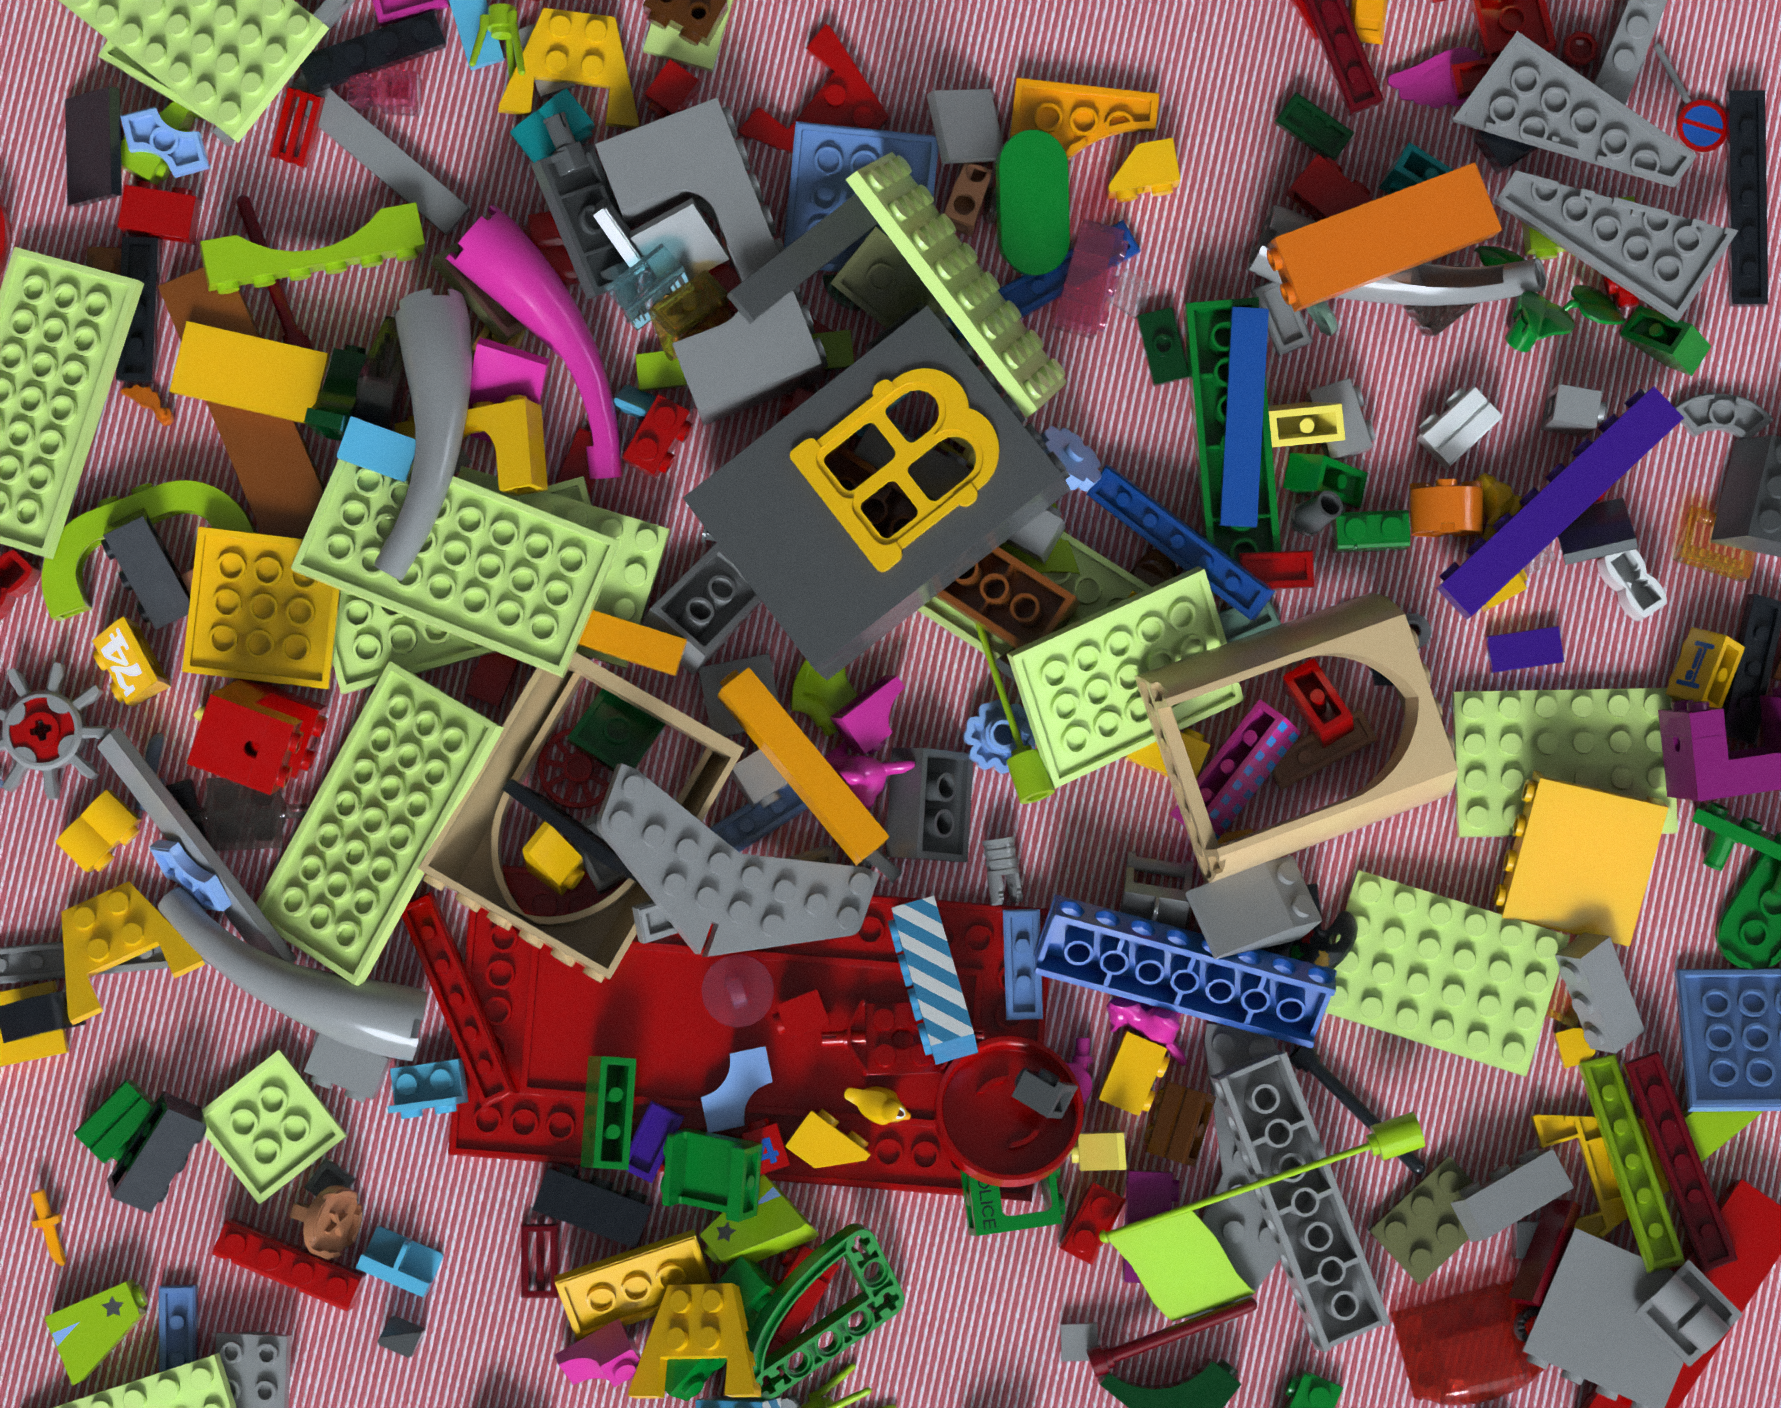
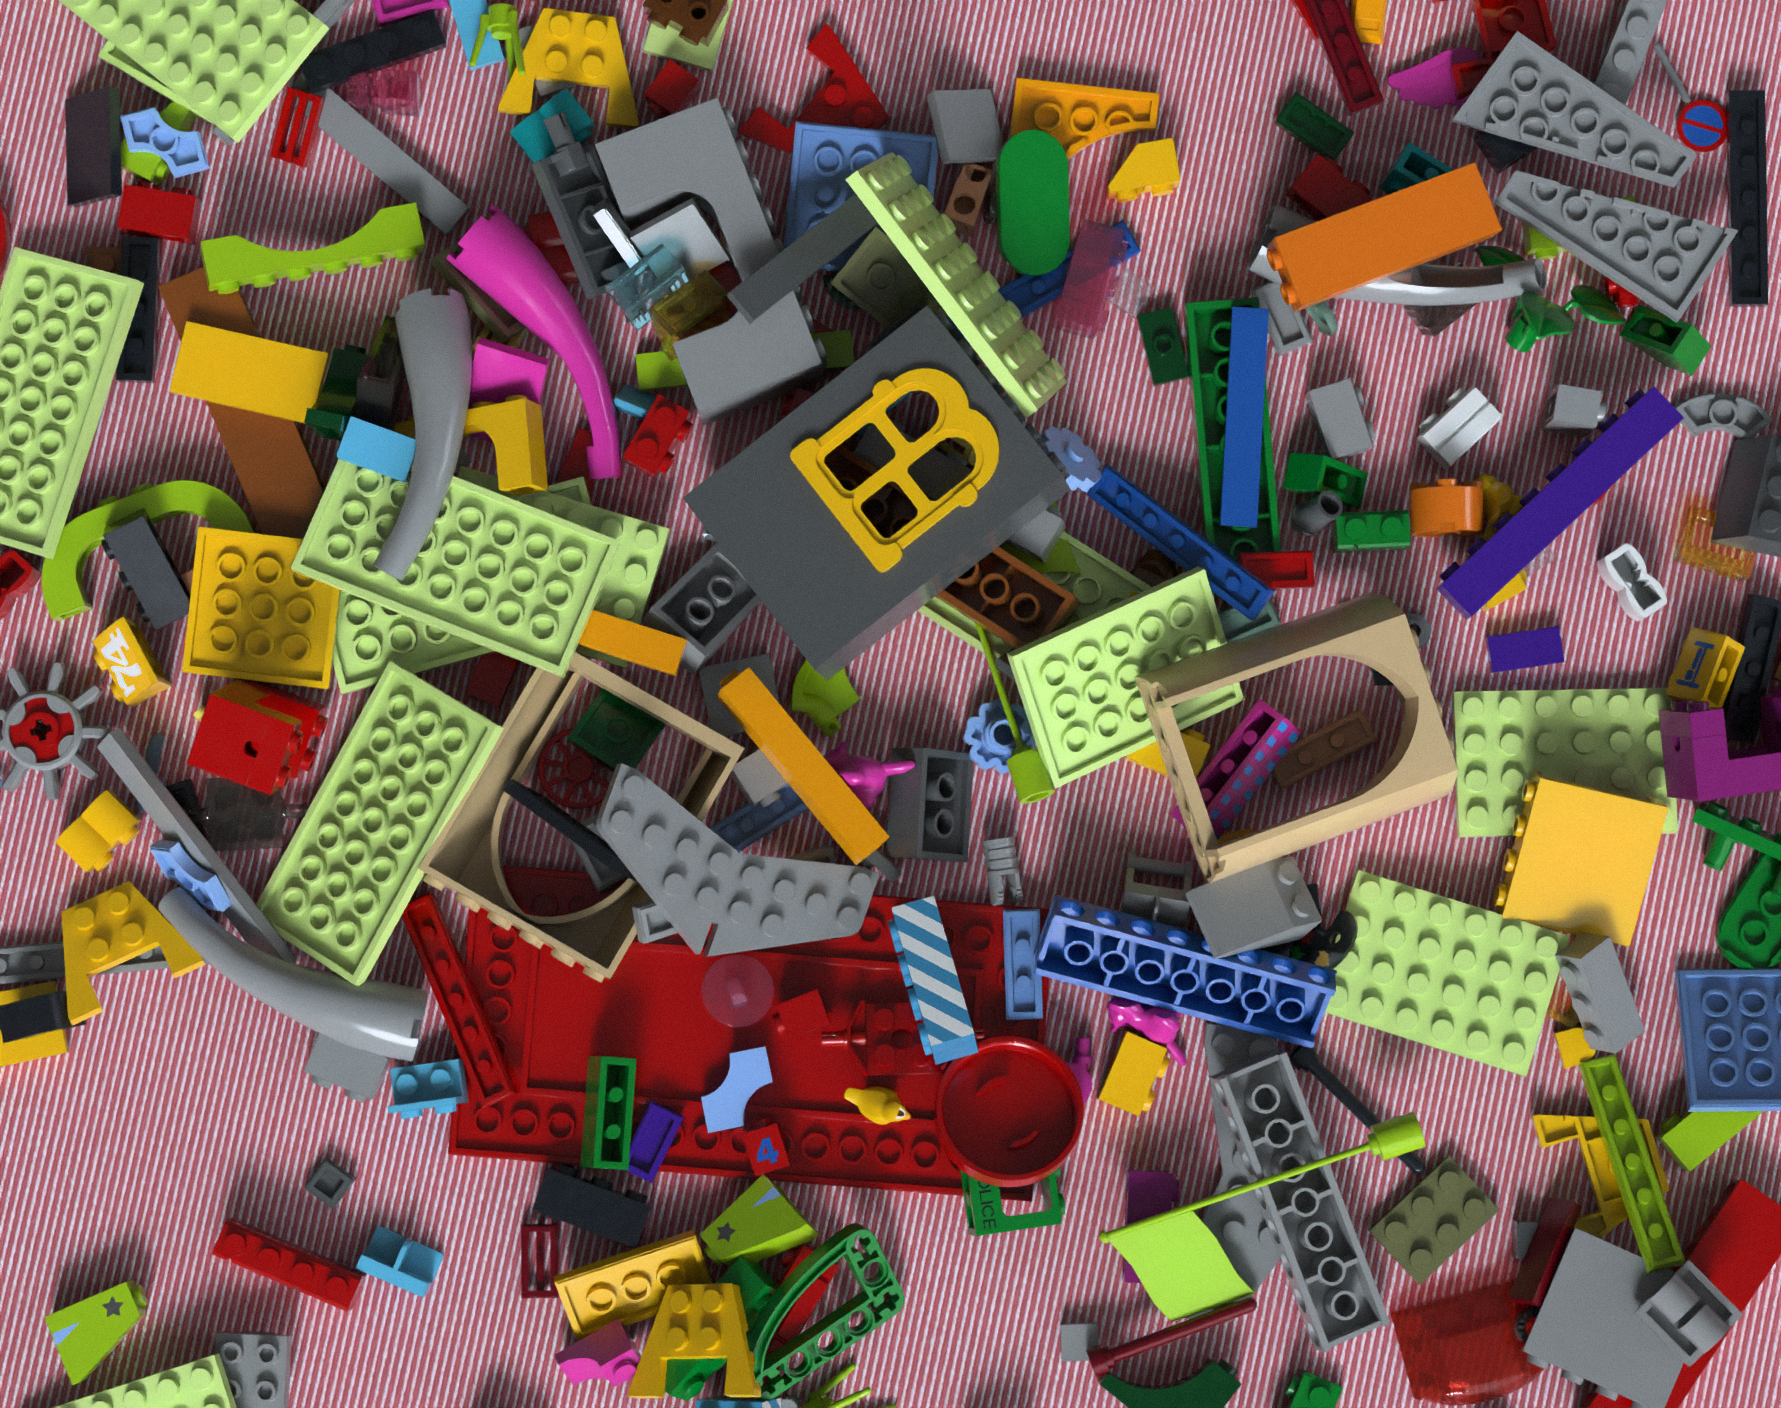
(46, 1220): light orange piece -> none
(115, 1122): green brick -> none
(151, 400): orange piece -> none
(157, 1152): black brick -> none
(178, 1325): medium blue tile -> none
(270, 1126): yellowish green plate -> none
(292, 334): dark red piece -> none
(329, 1221): nougat tile -> none
(401, 1336): dark grey slope -> none
(553, 859): yellow slope -> none
(712, 1173): green panel -> none
(823, 1144): yellow slope -> none
(866, 717): dark pink arch -> none
(1044, 1092): dark grey brick -> none
(1095, 1212): red brick -> none
(1100, 1151): light yellow slope -> none
(1179, 1123): reddish brown brick -> none
(1306, 423): light yellow slope -> none
(1318, 703): red brick -> none
(1511, 1193): light grey brick -> none
(1579, 49): red tile -> none
(1598, 532): dark grey tile -> none
(1680, 1161): dark red tile -> none

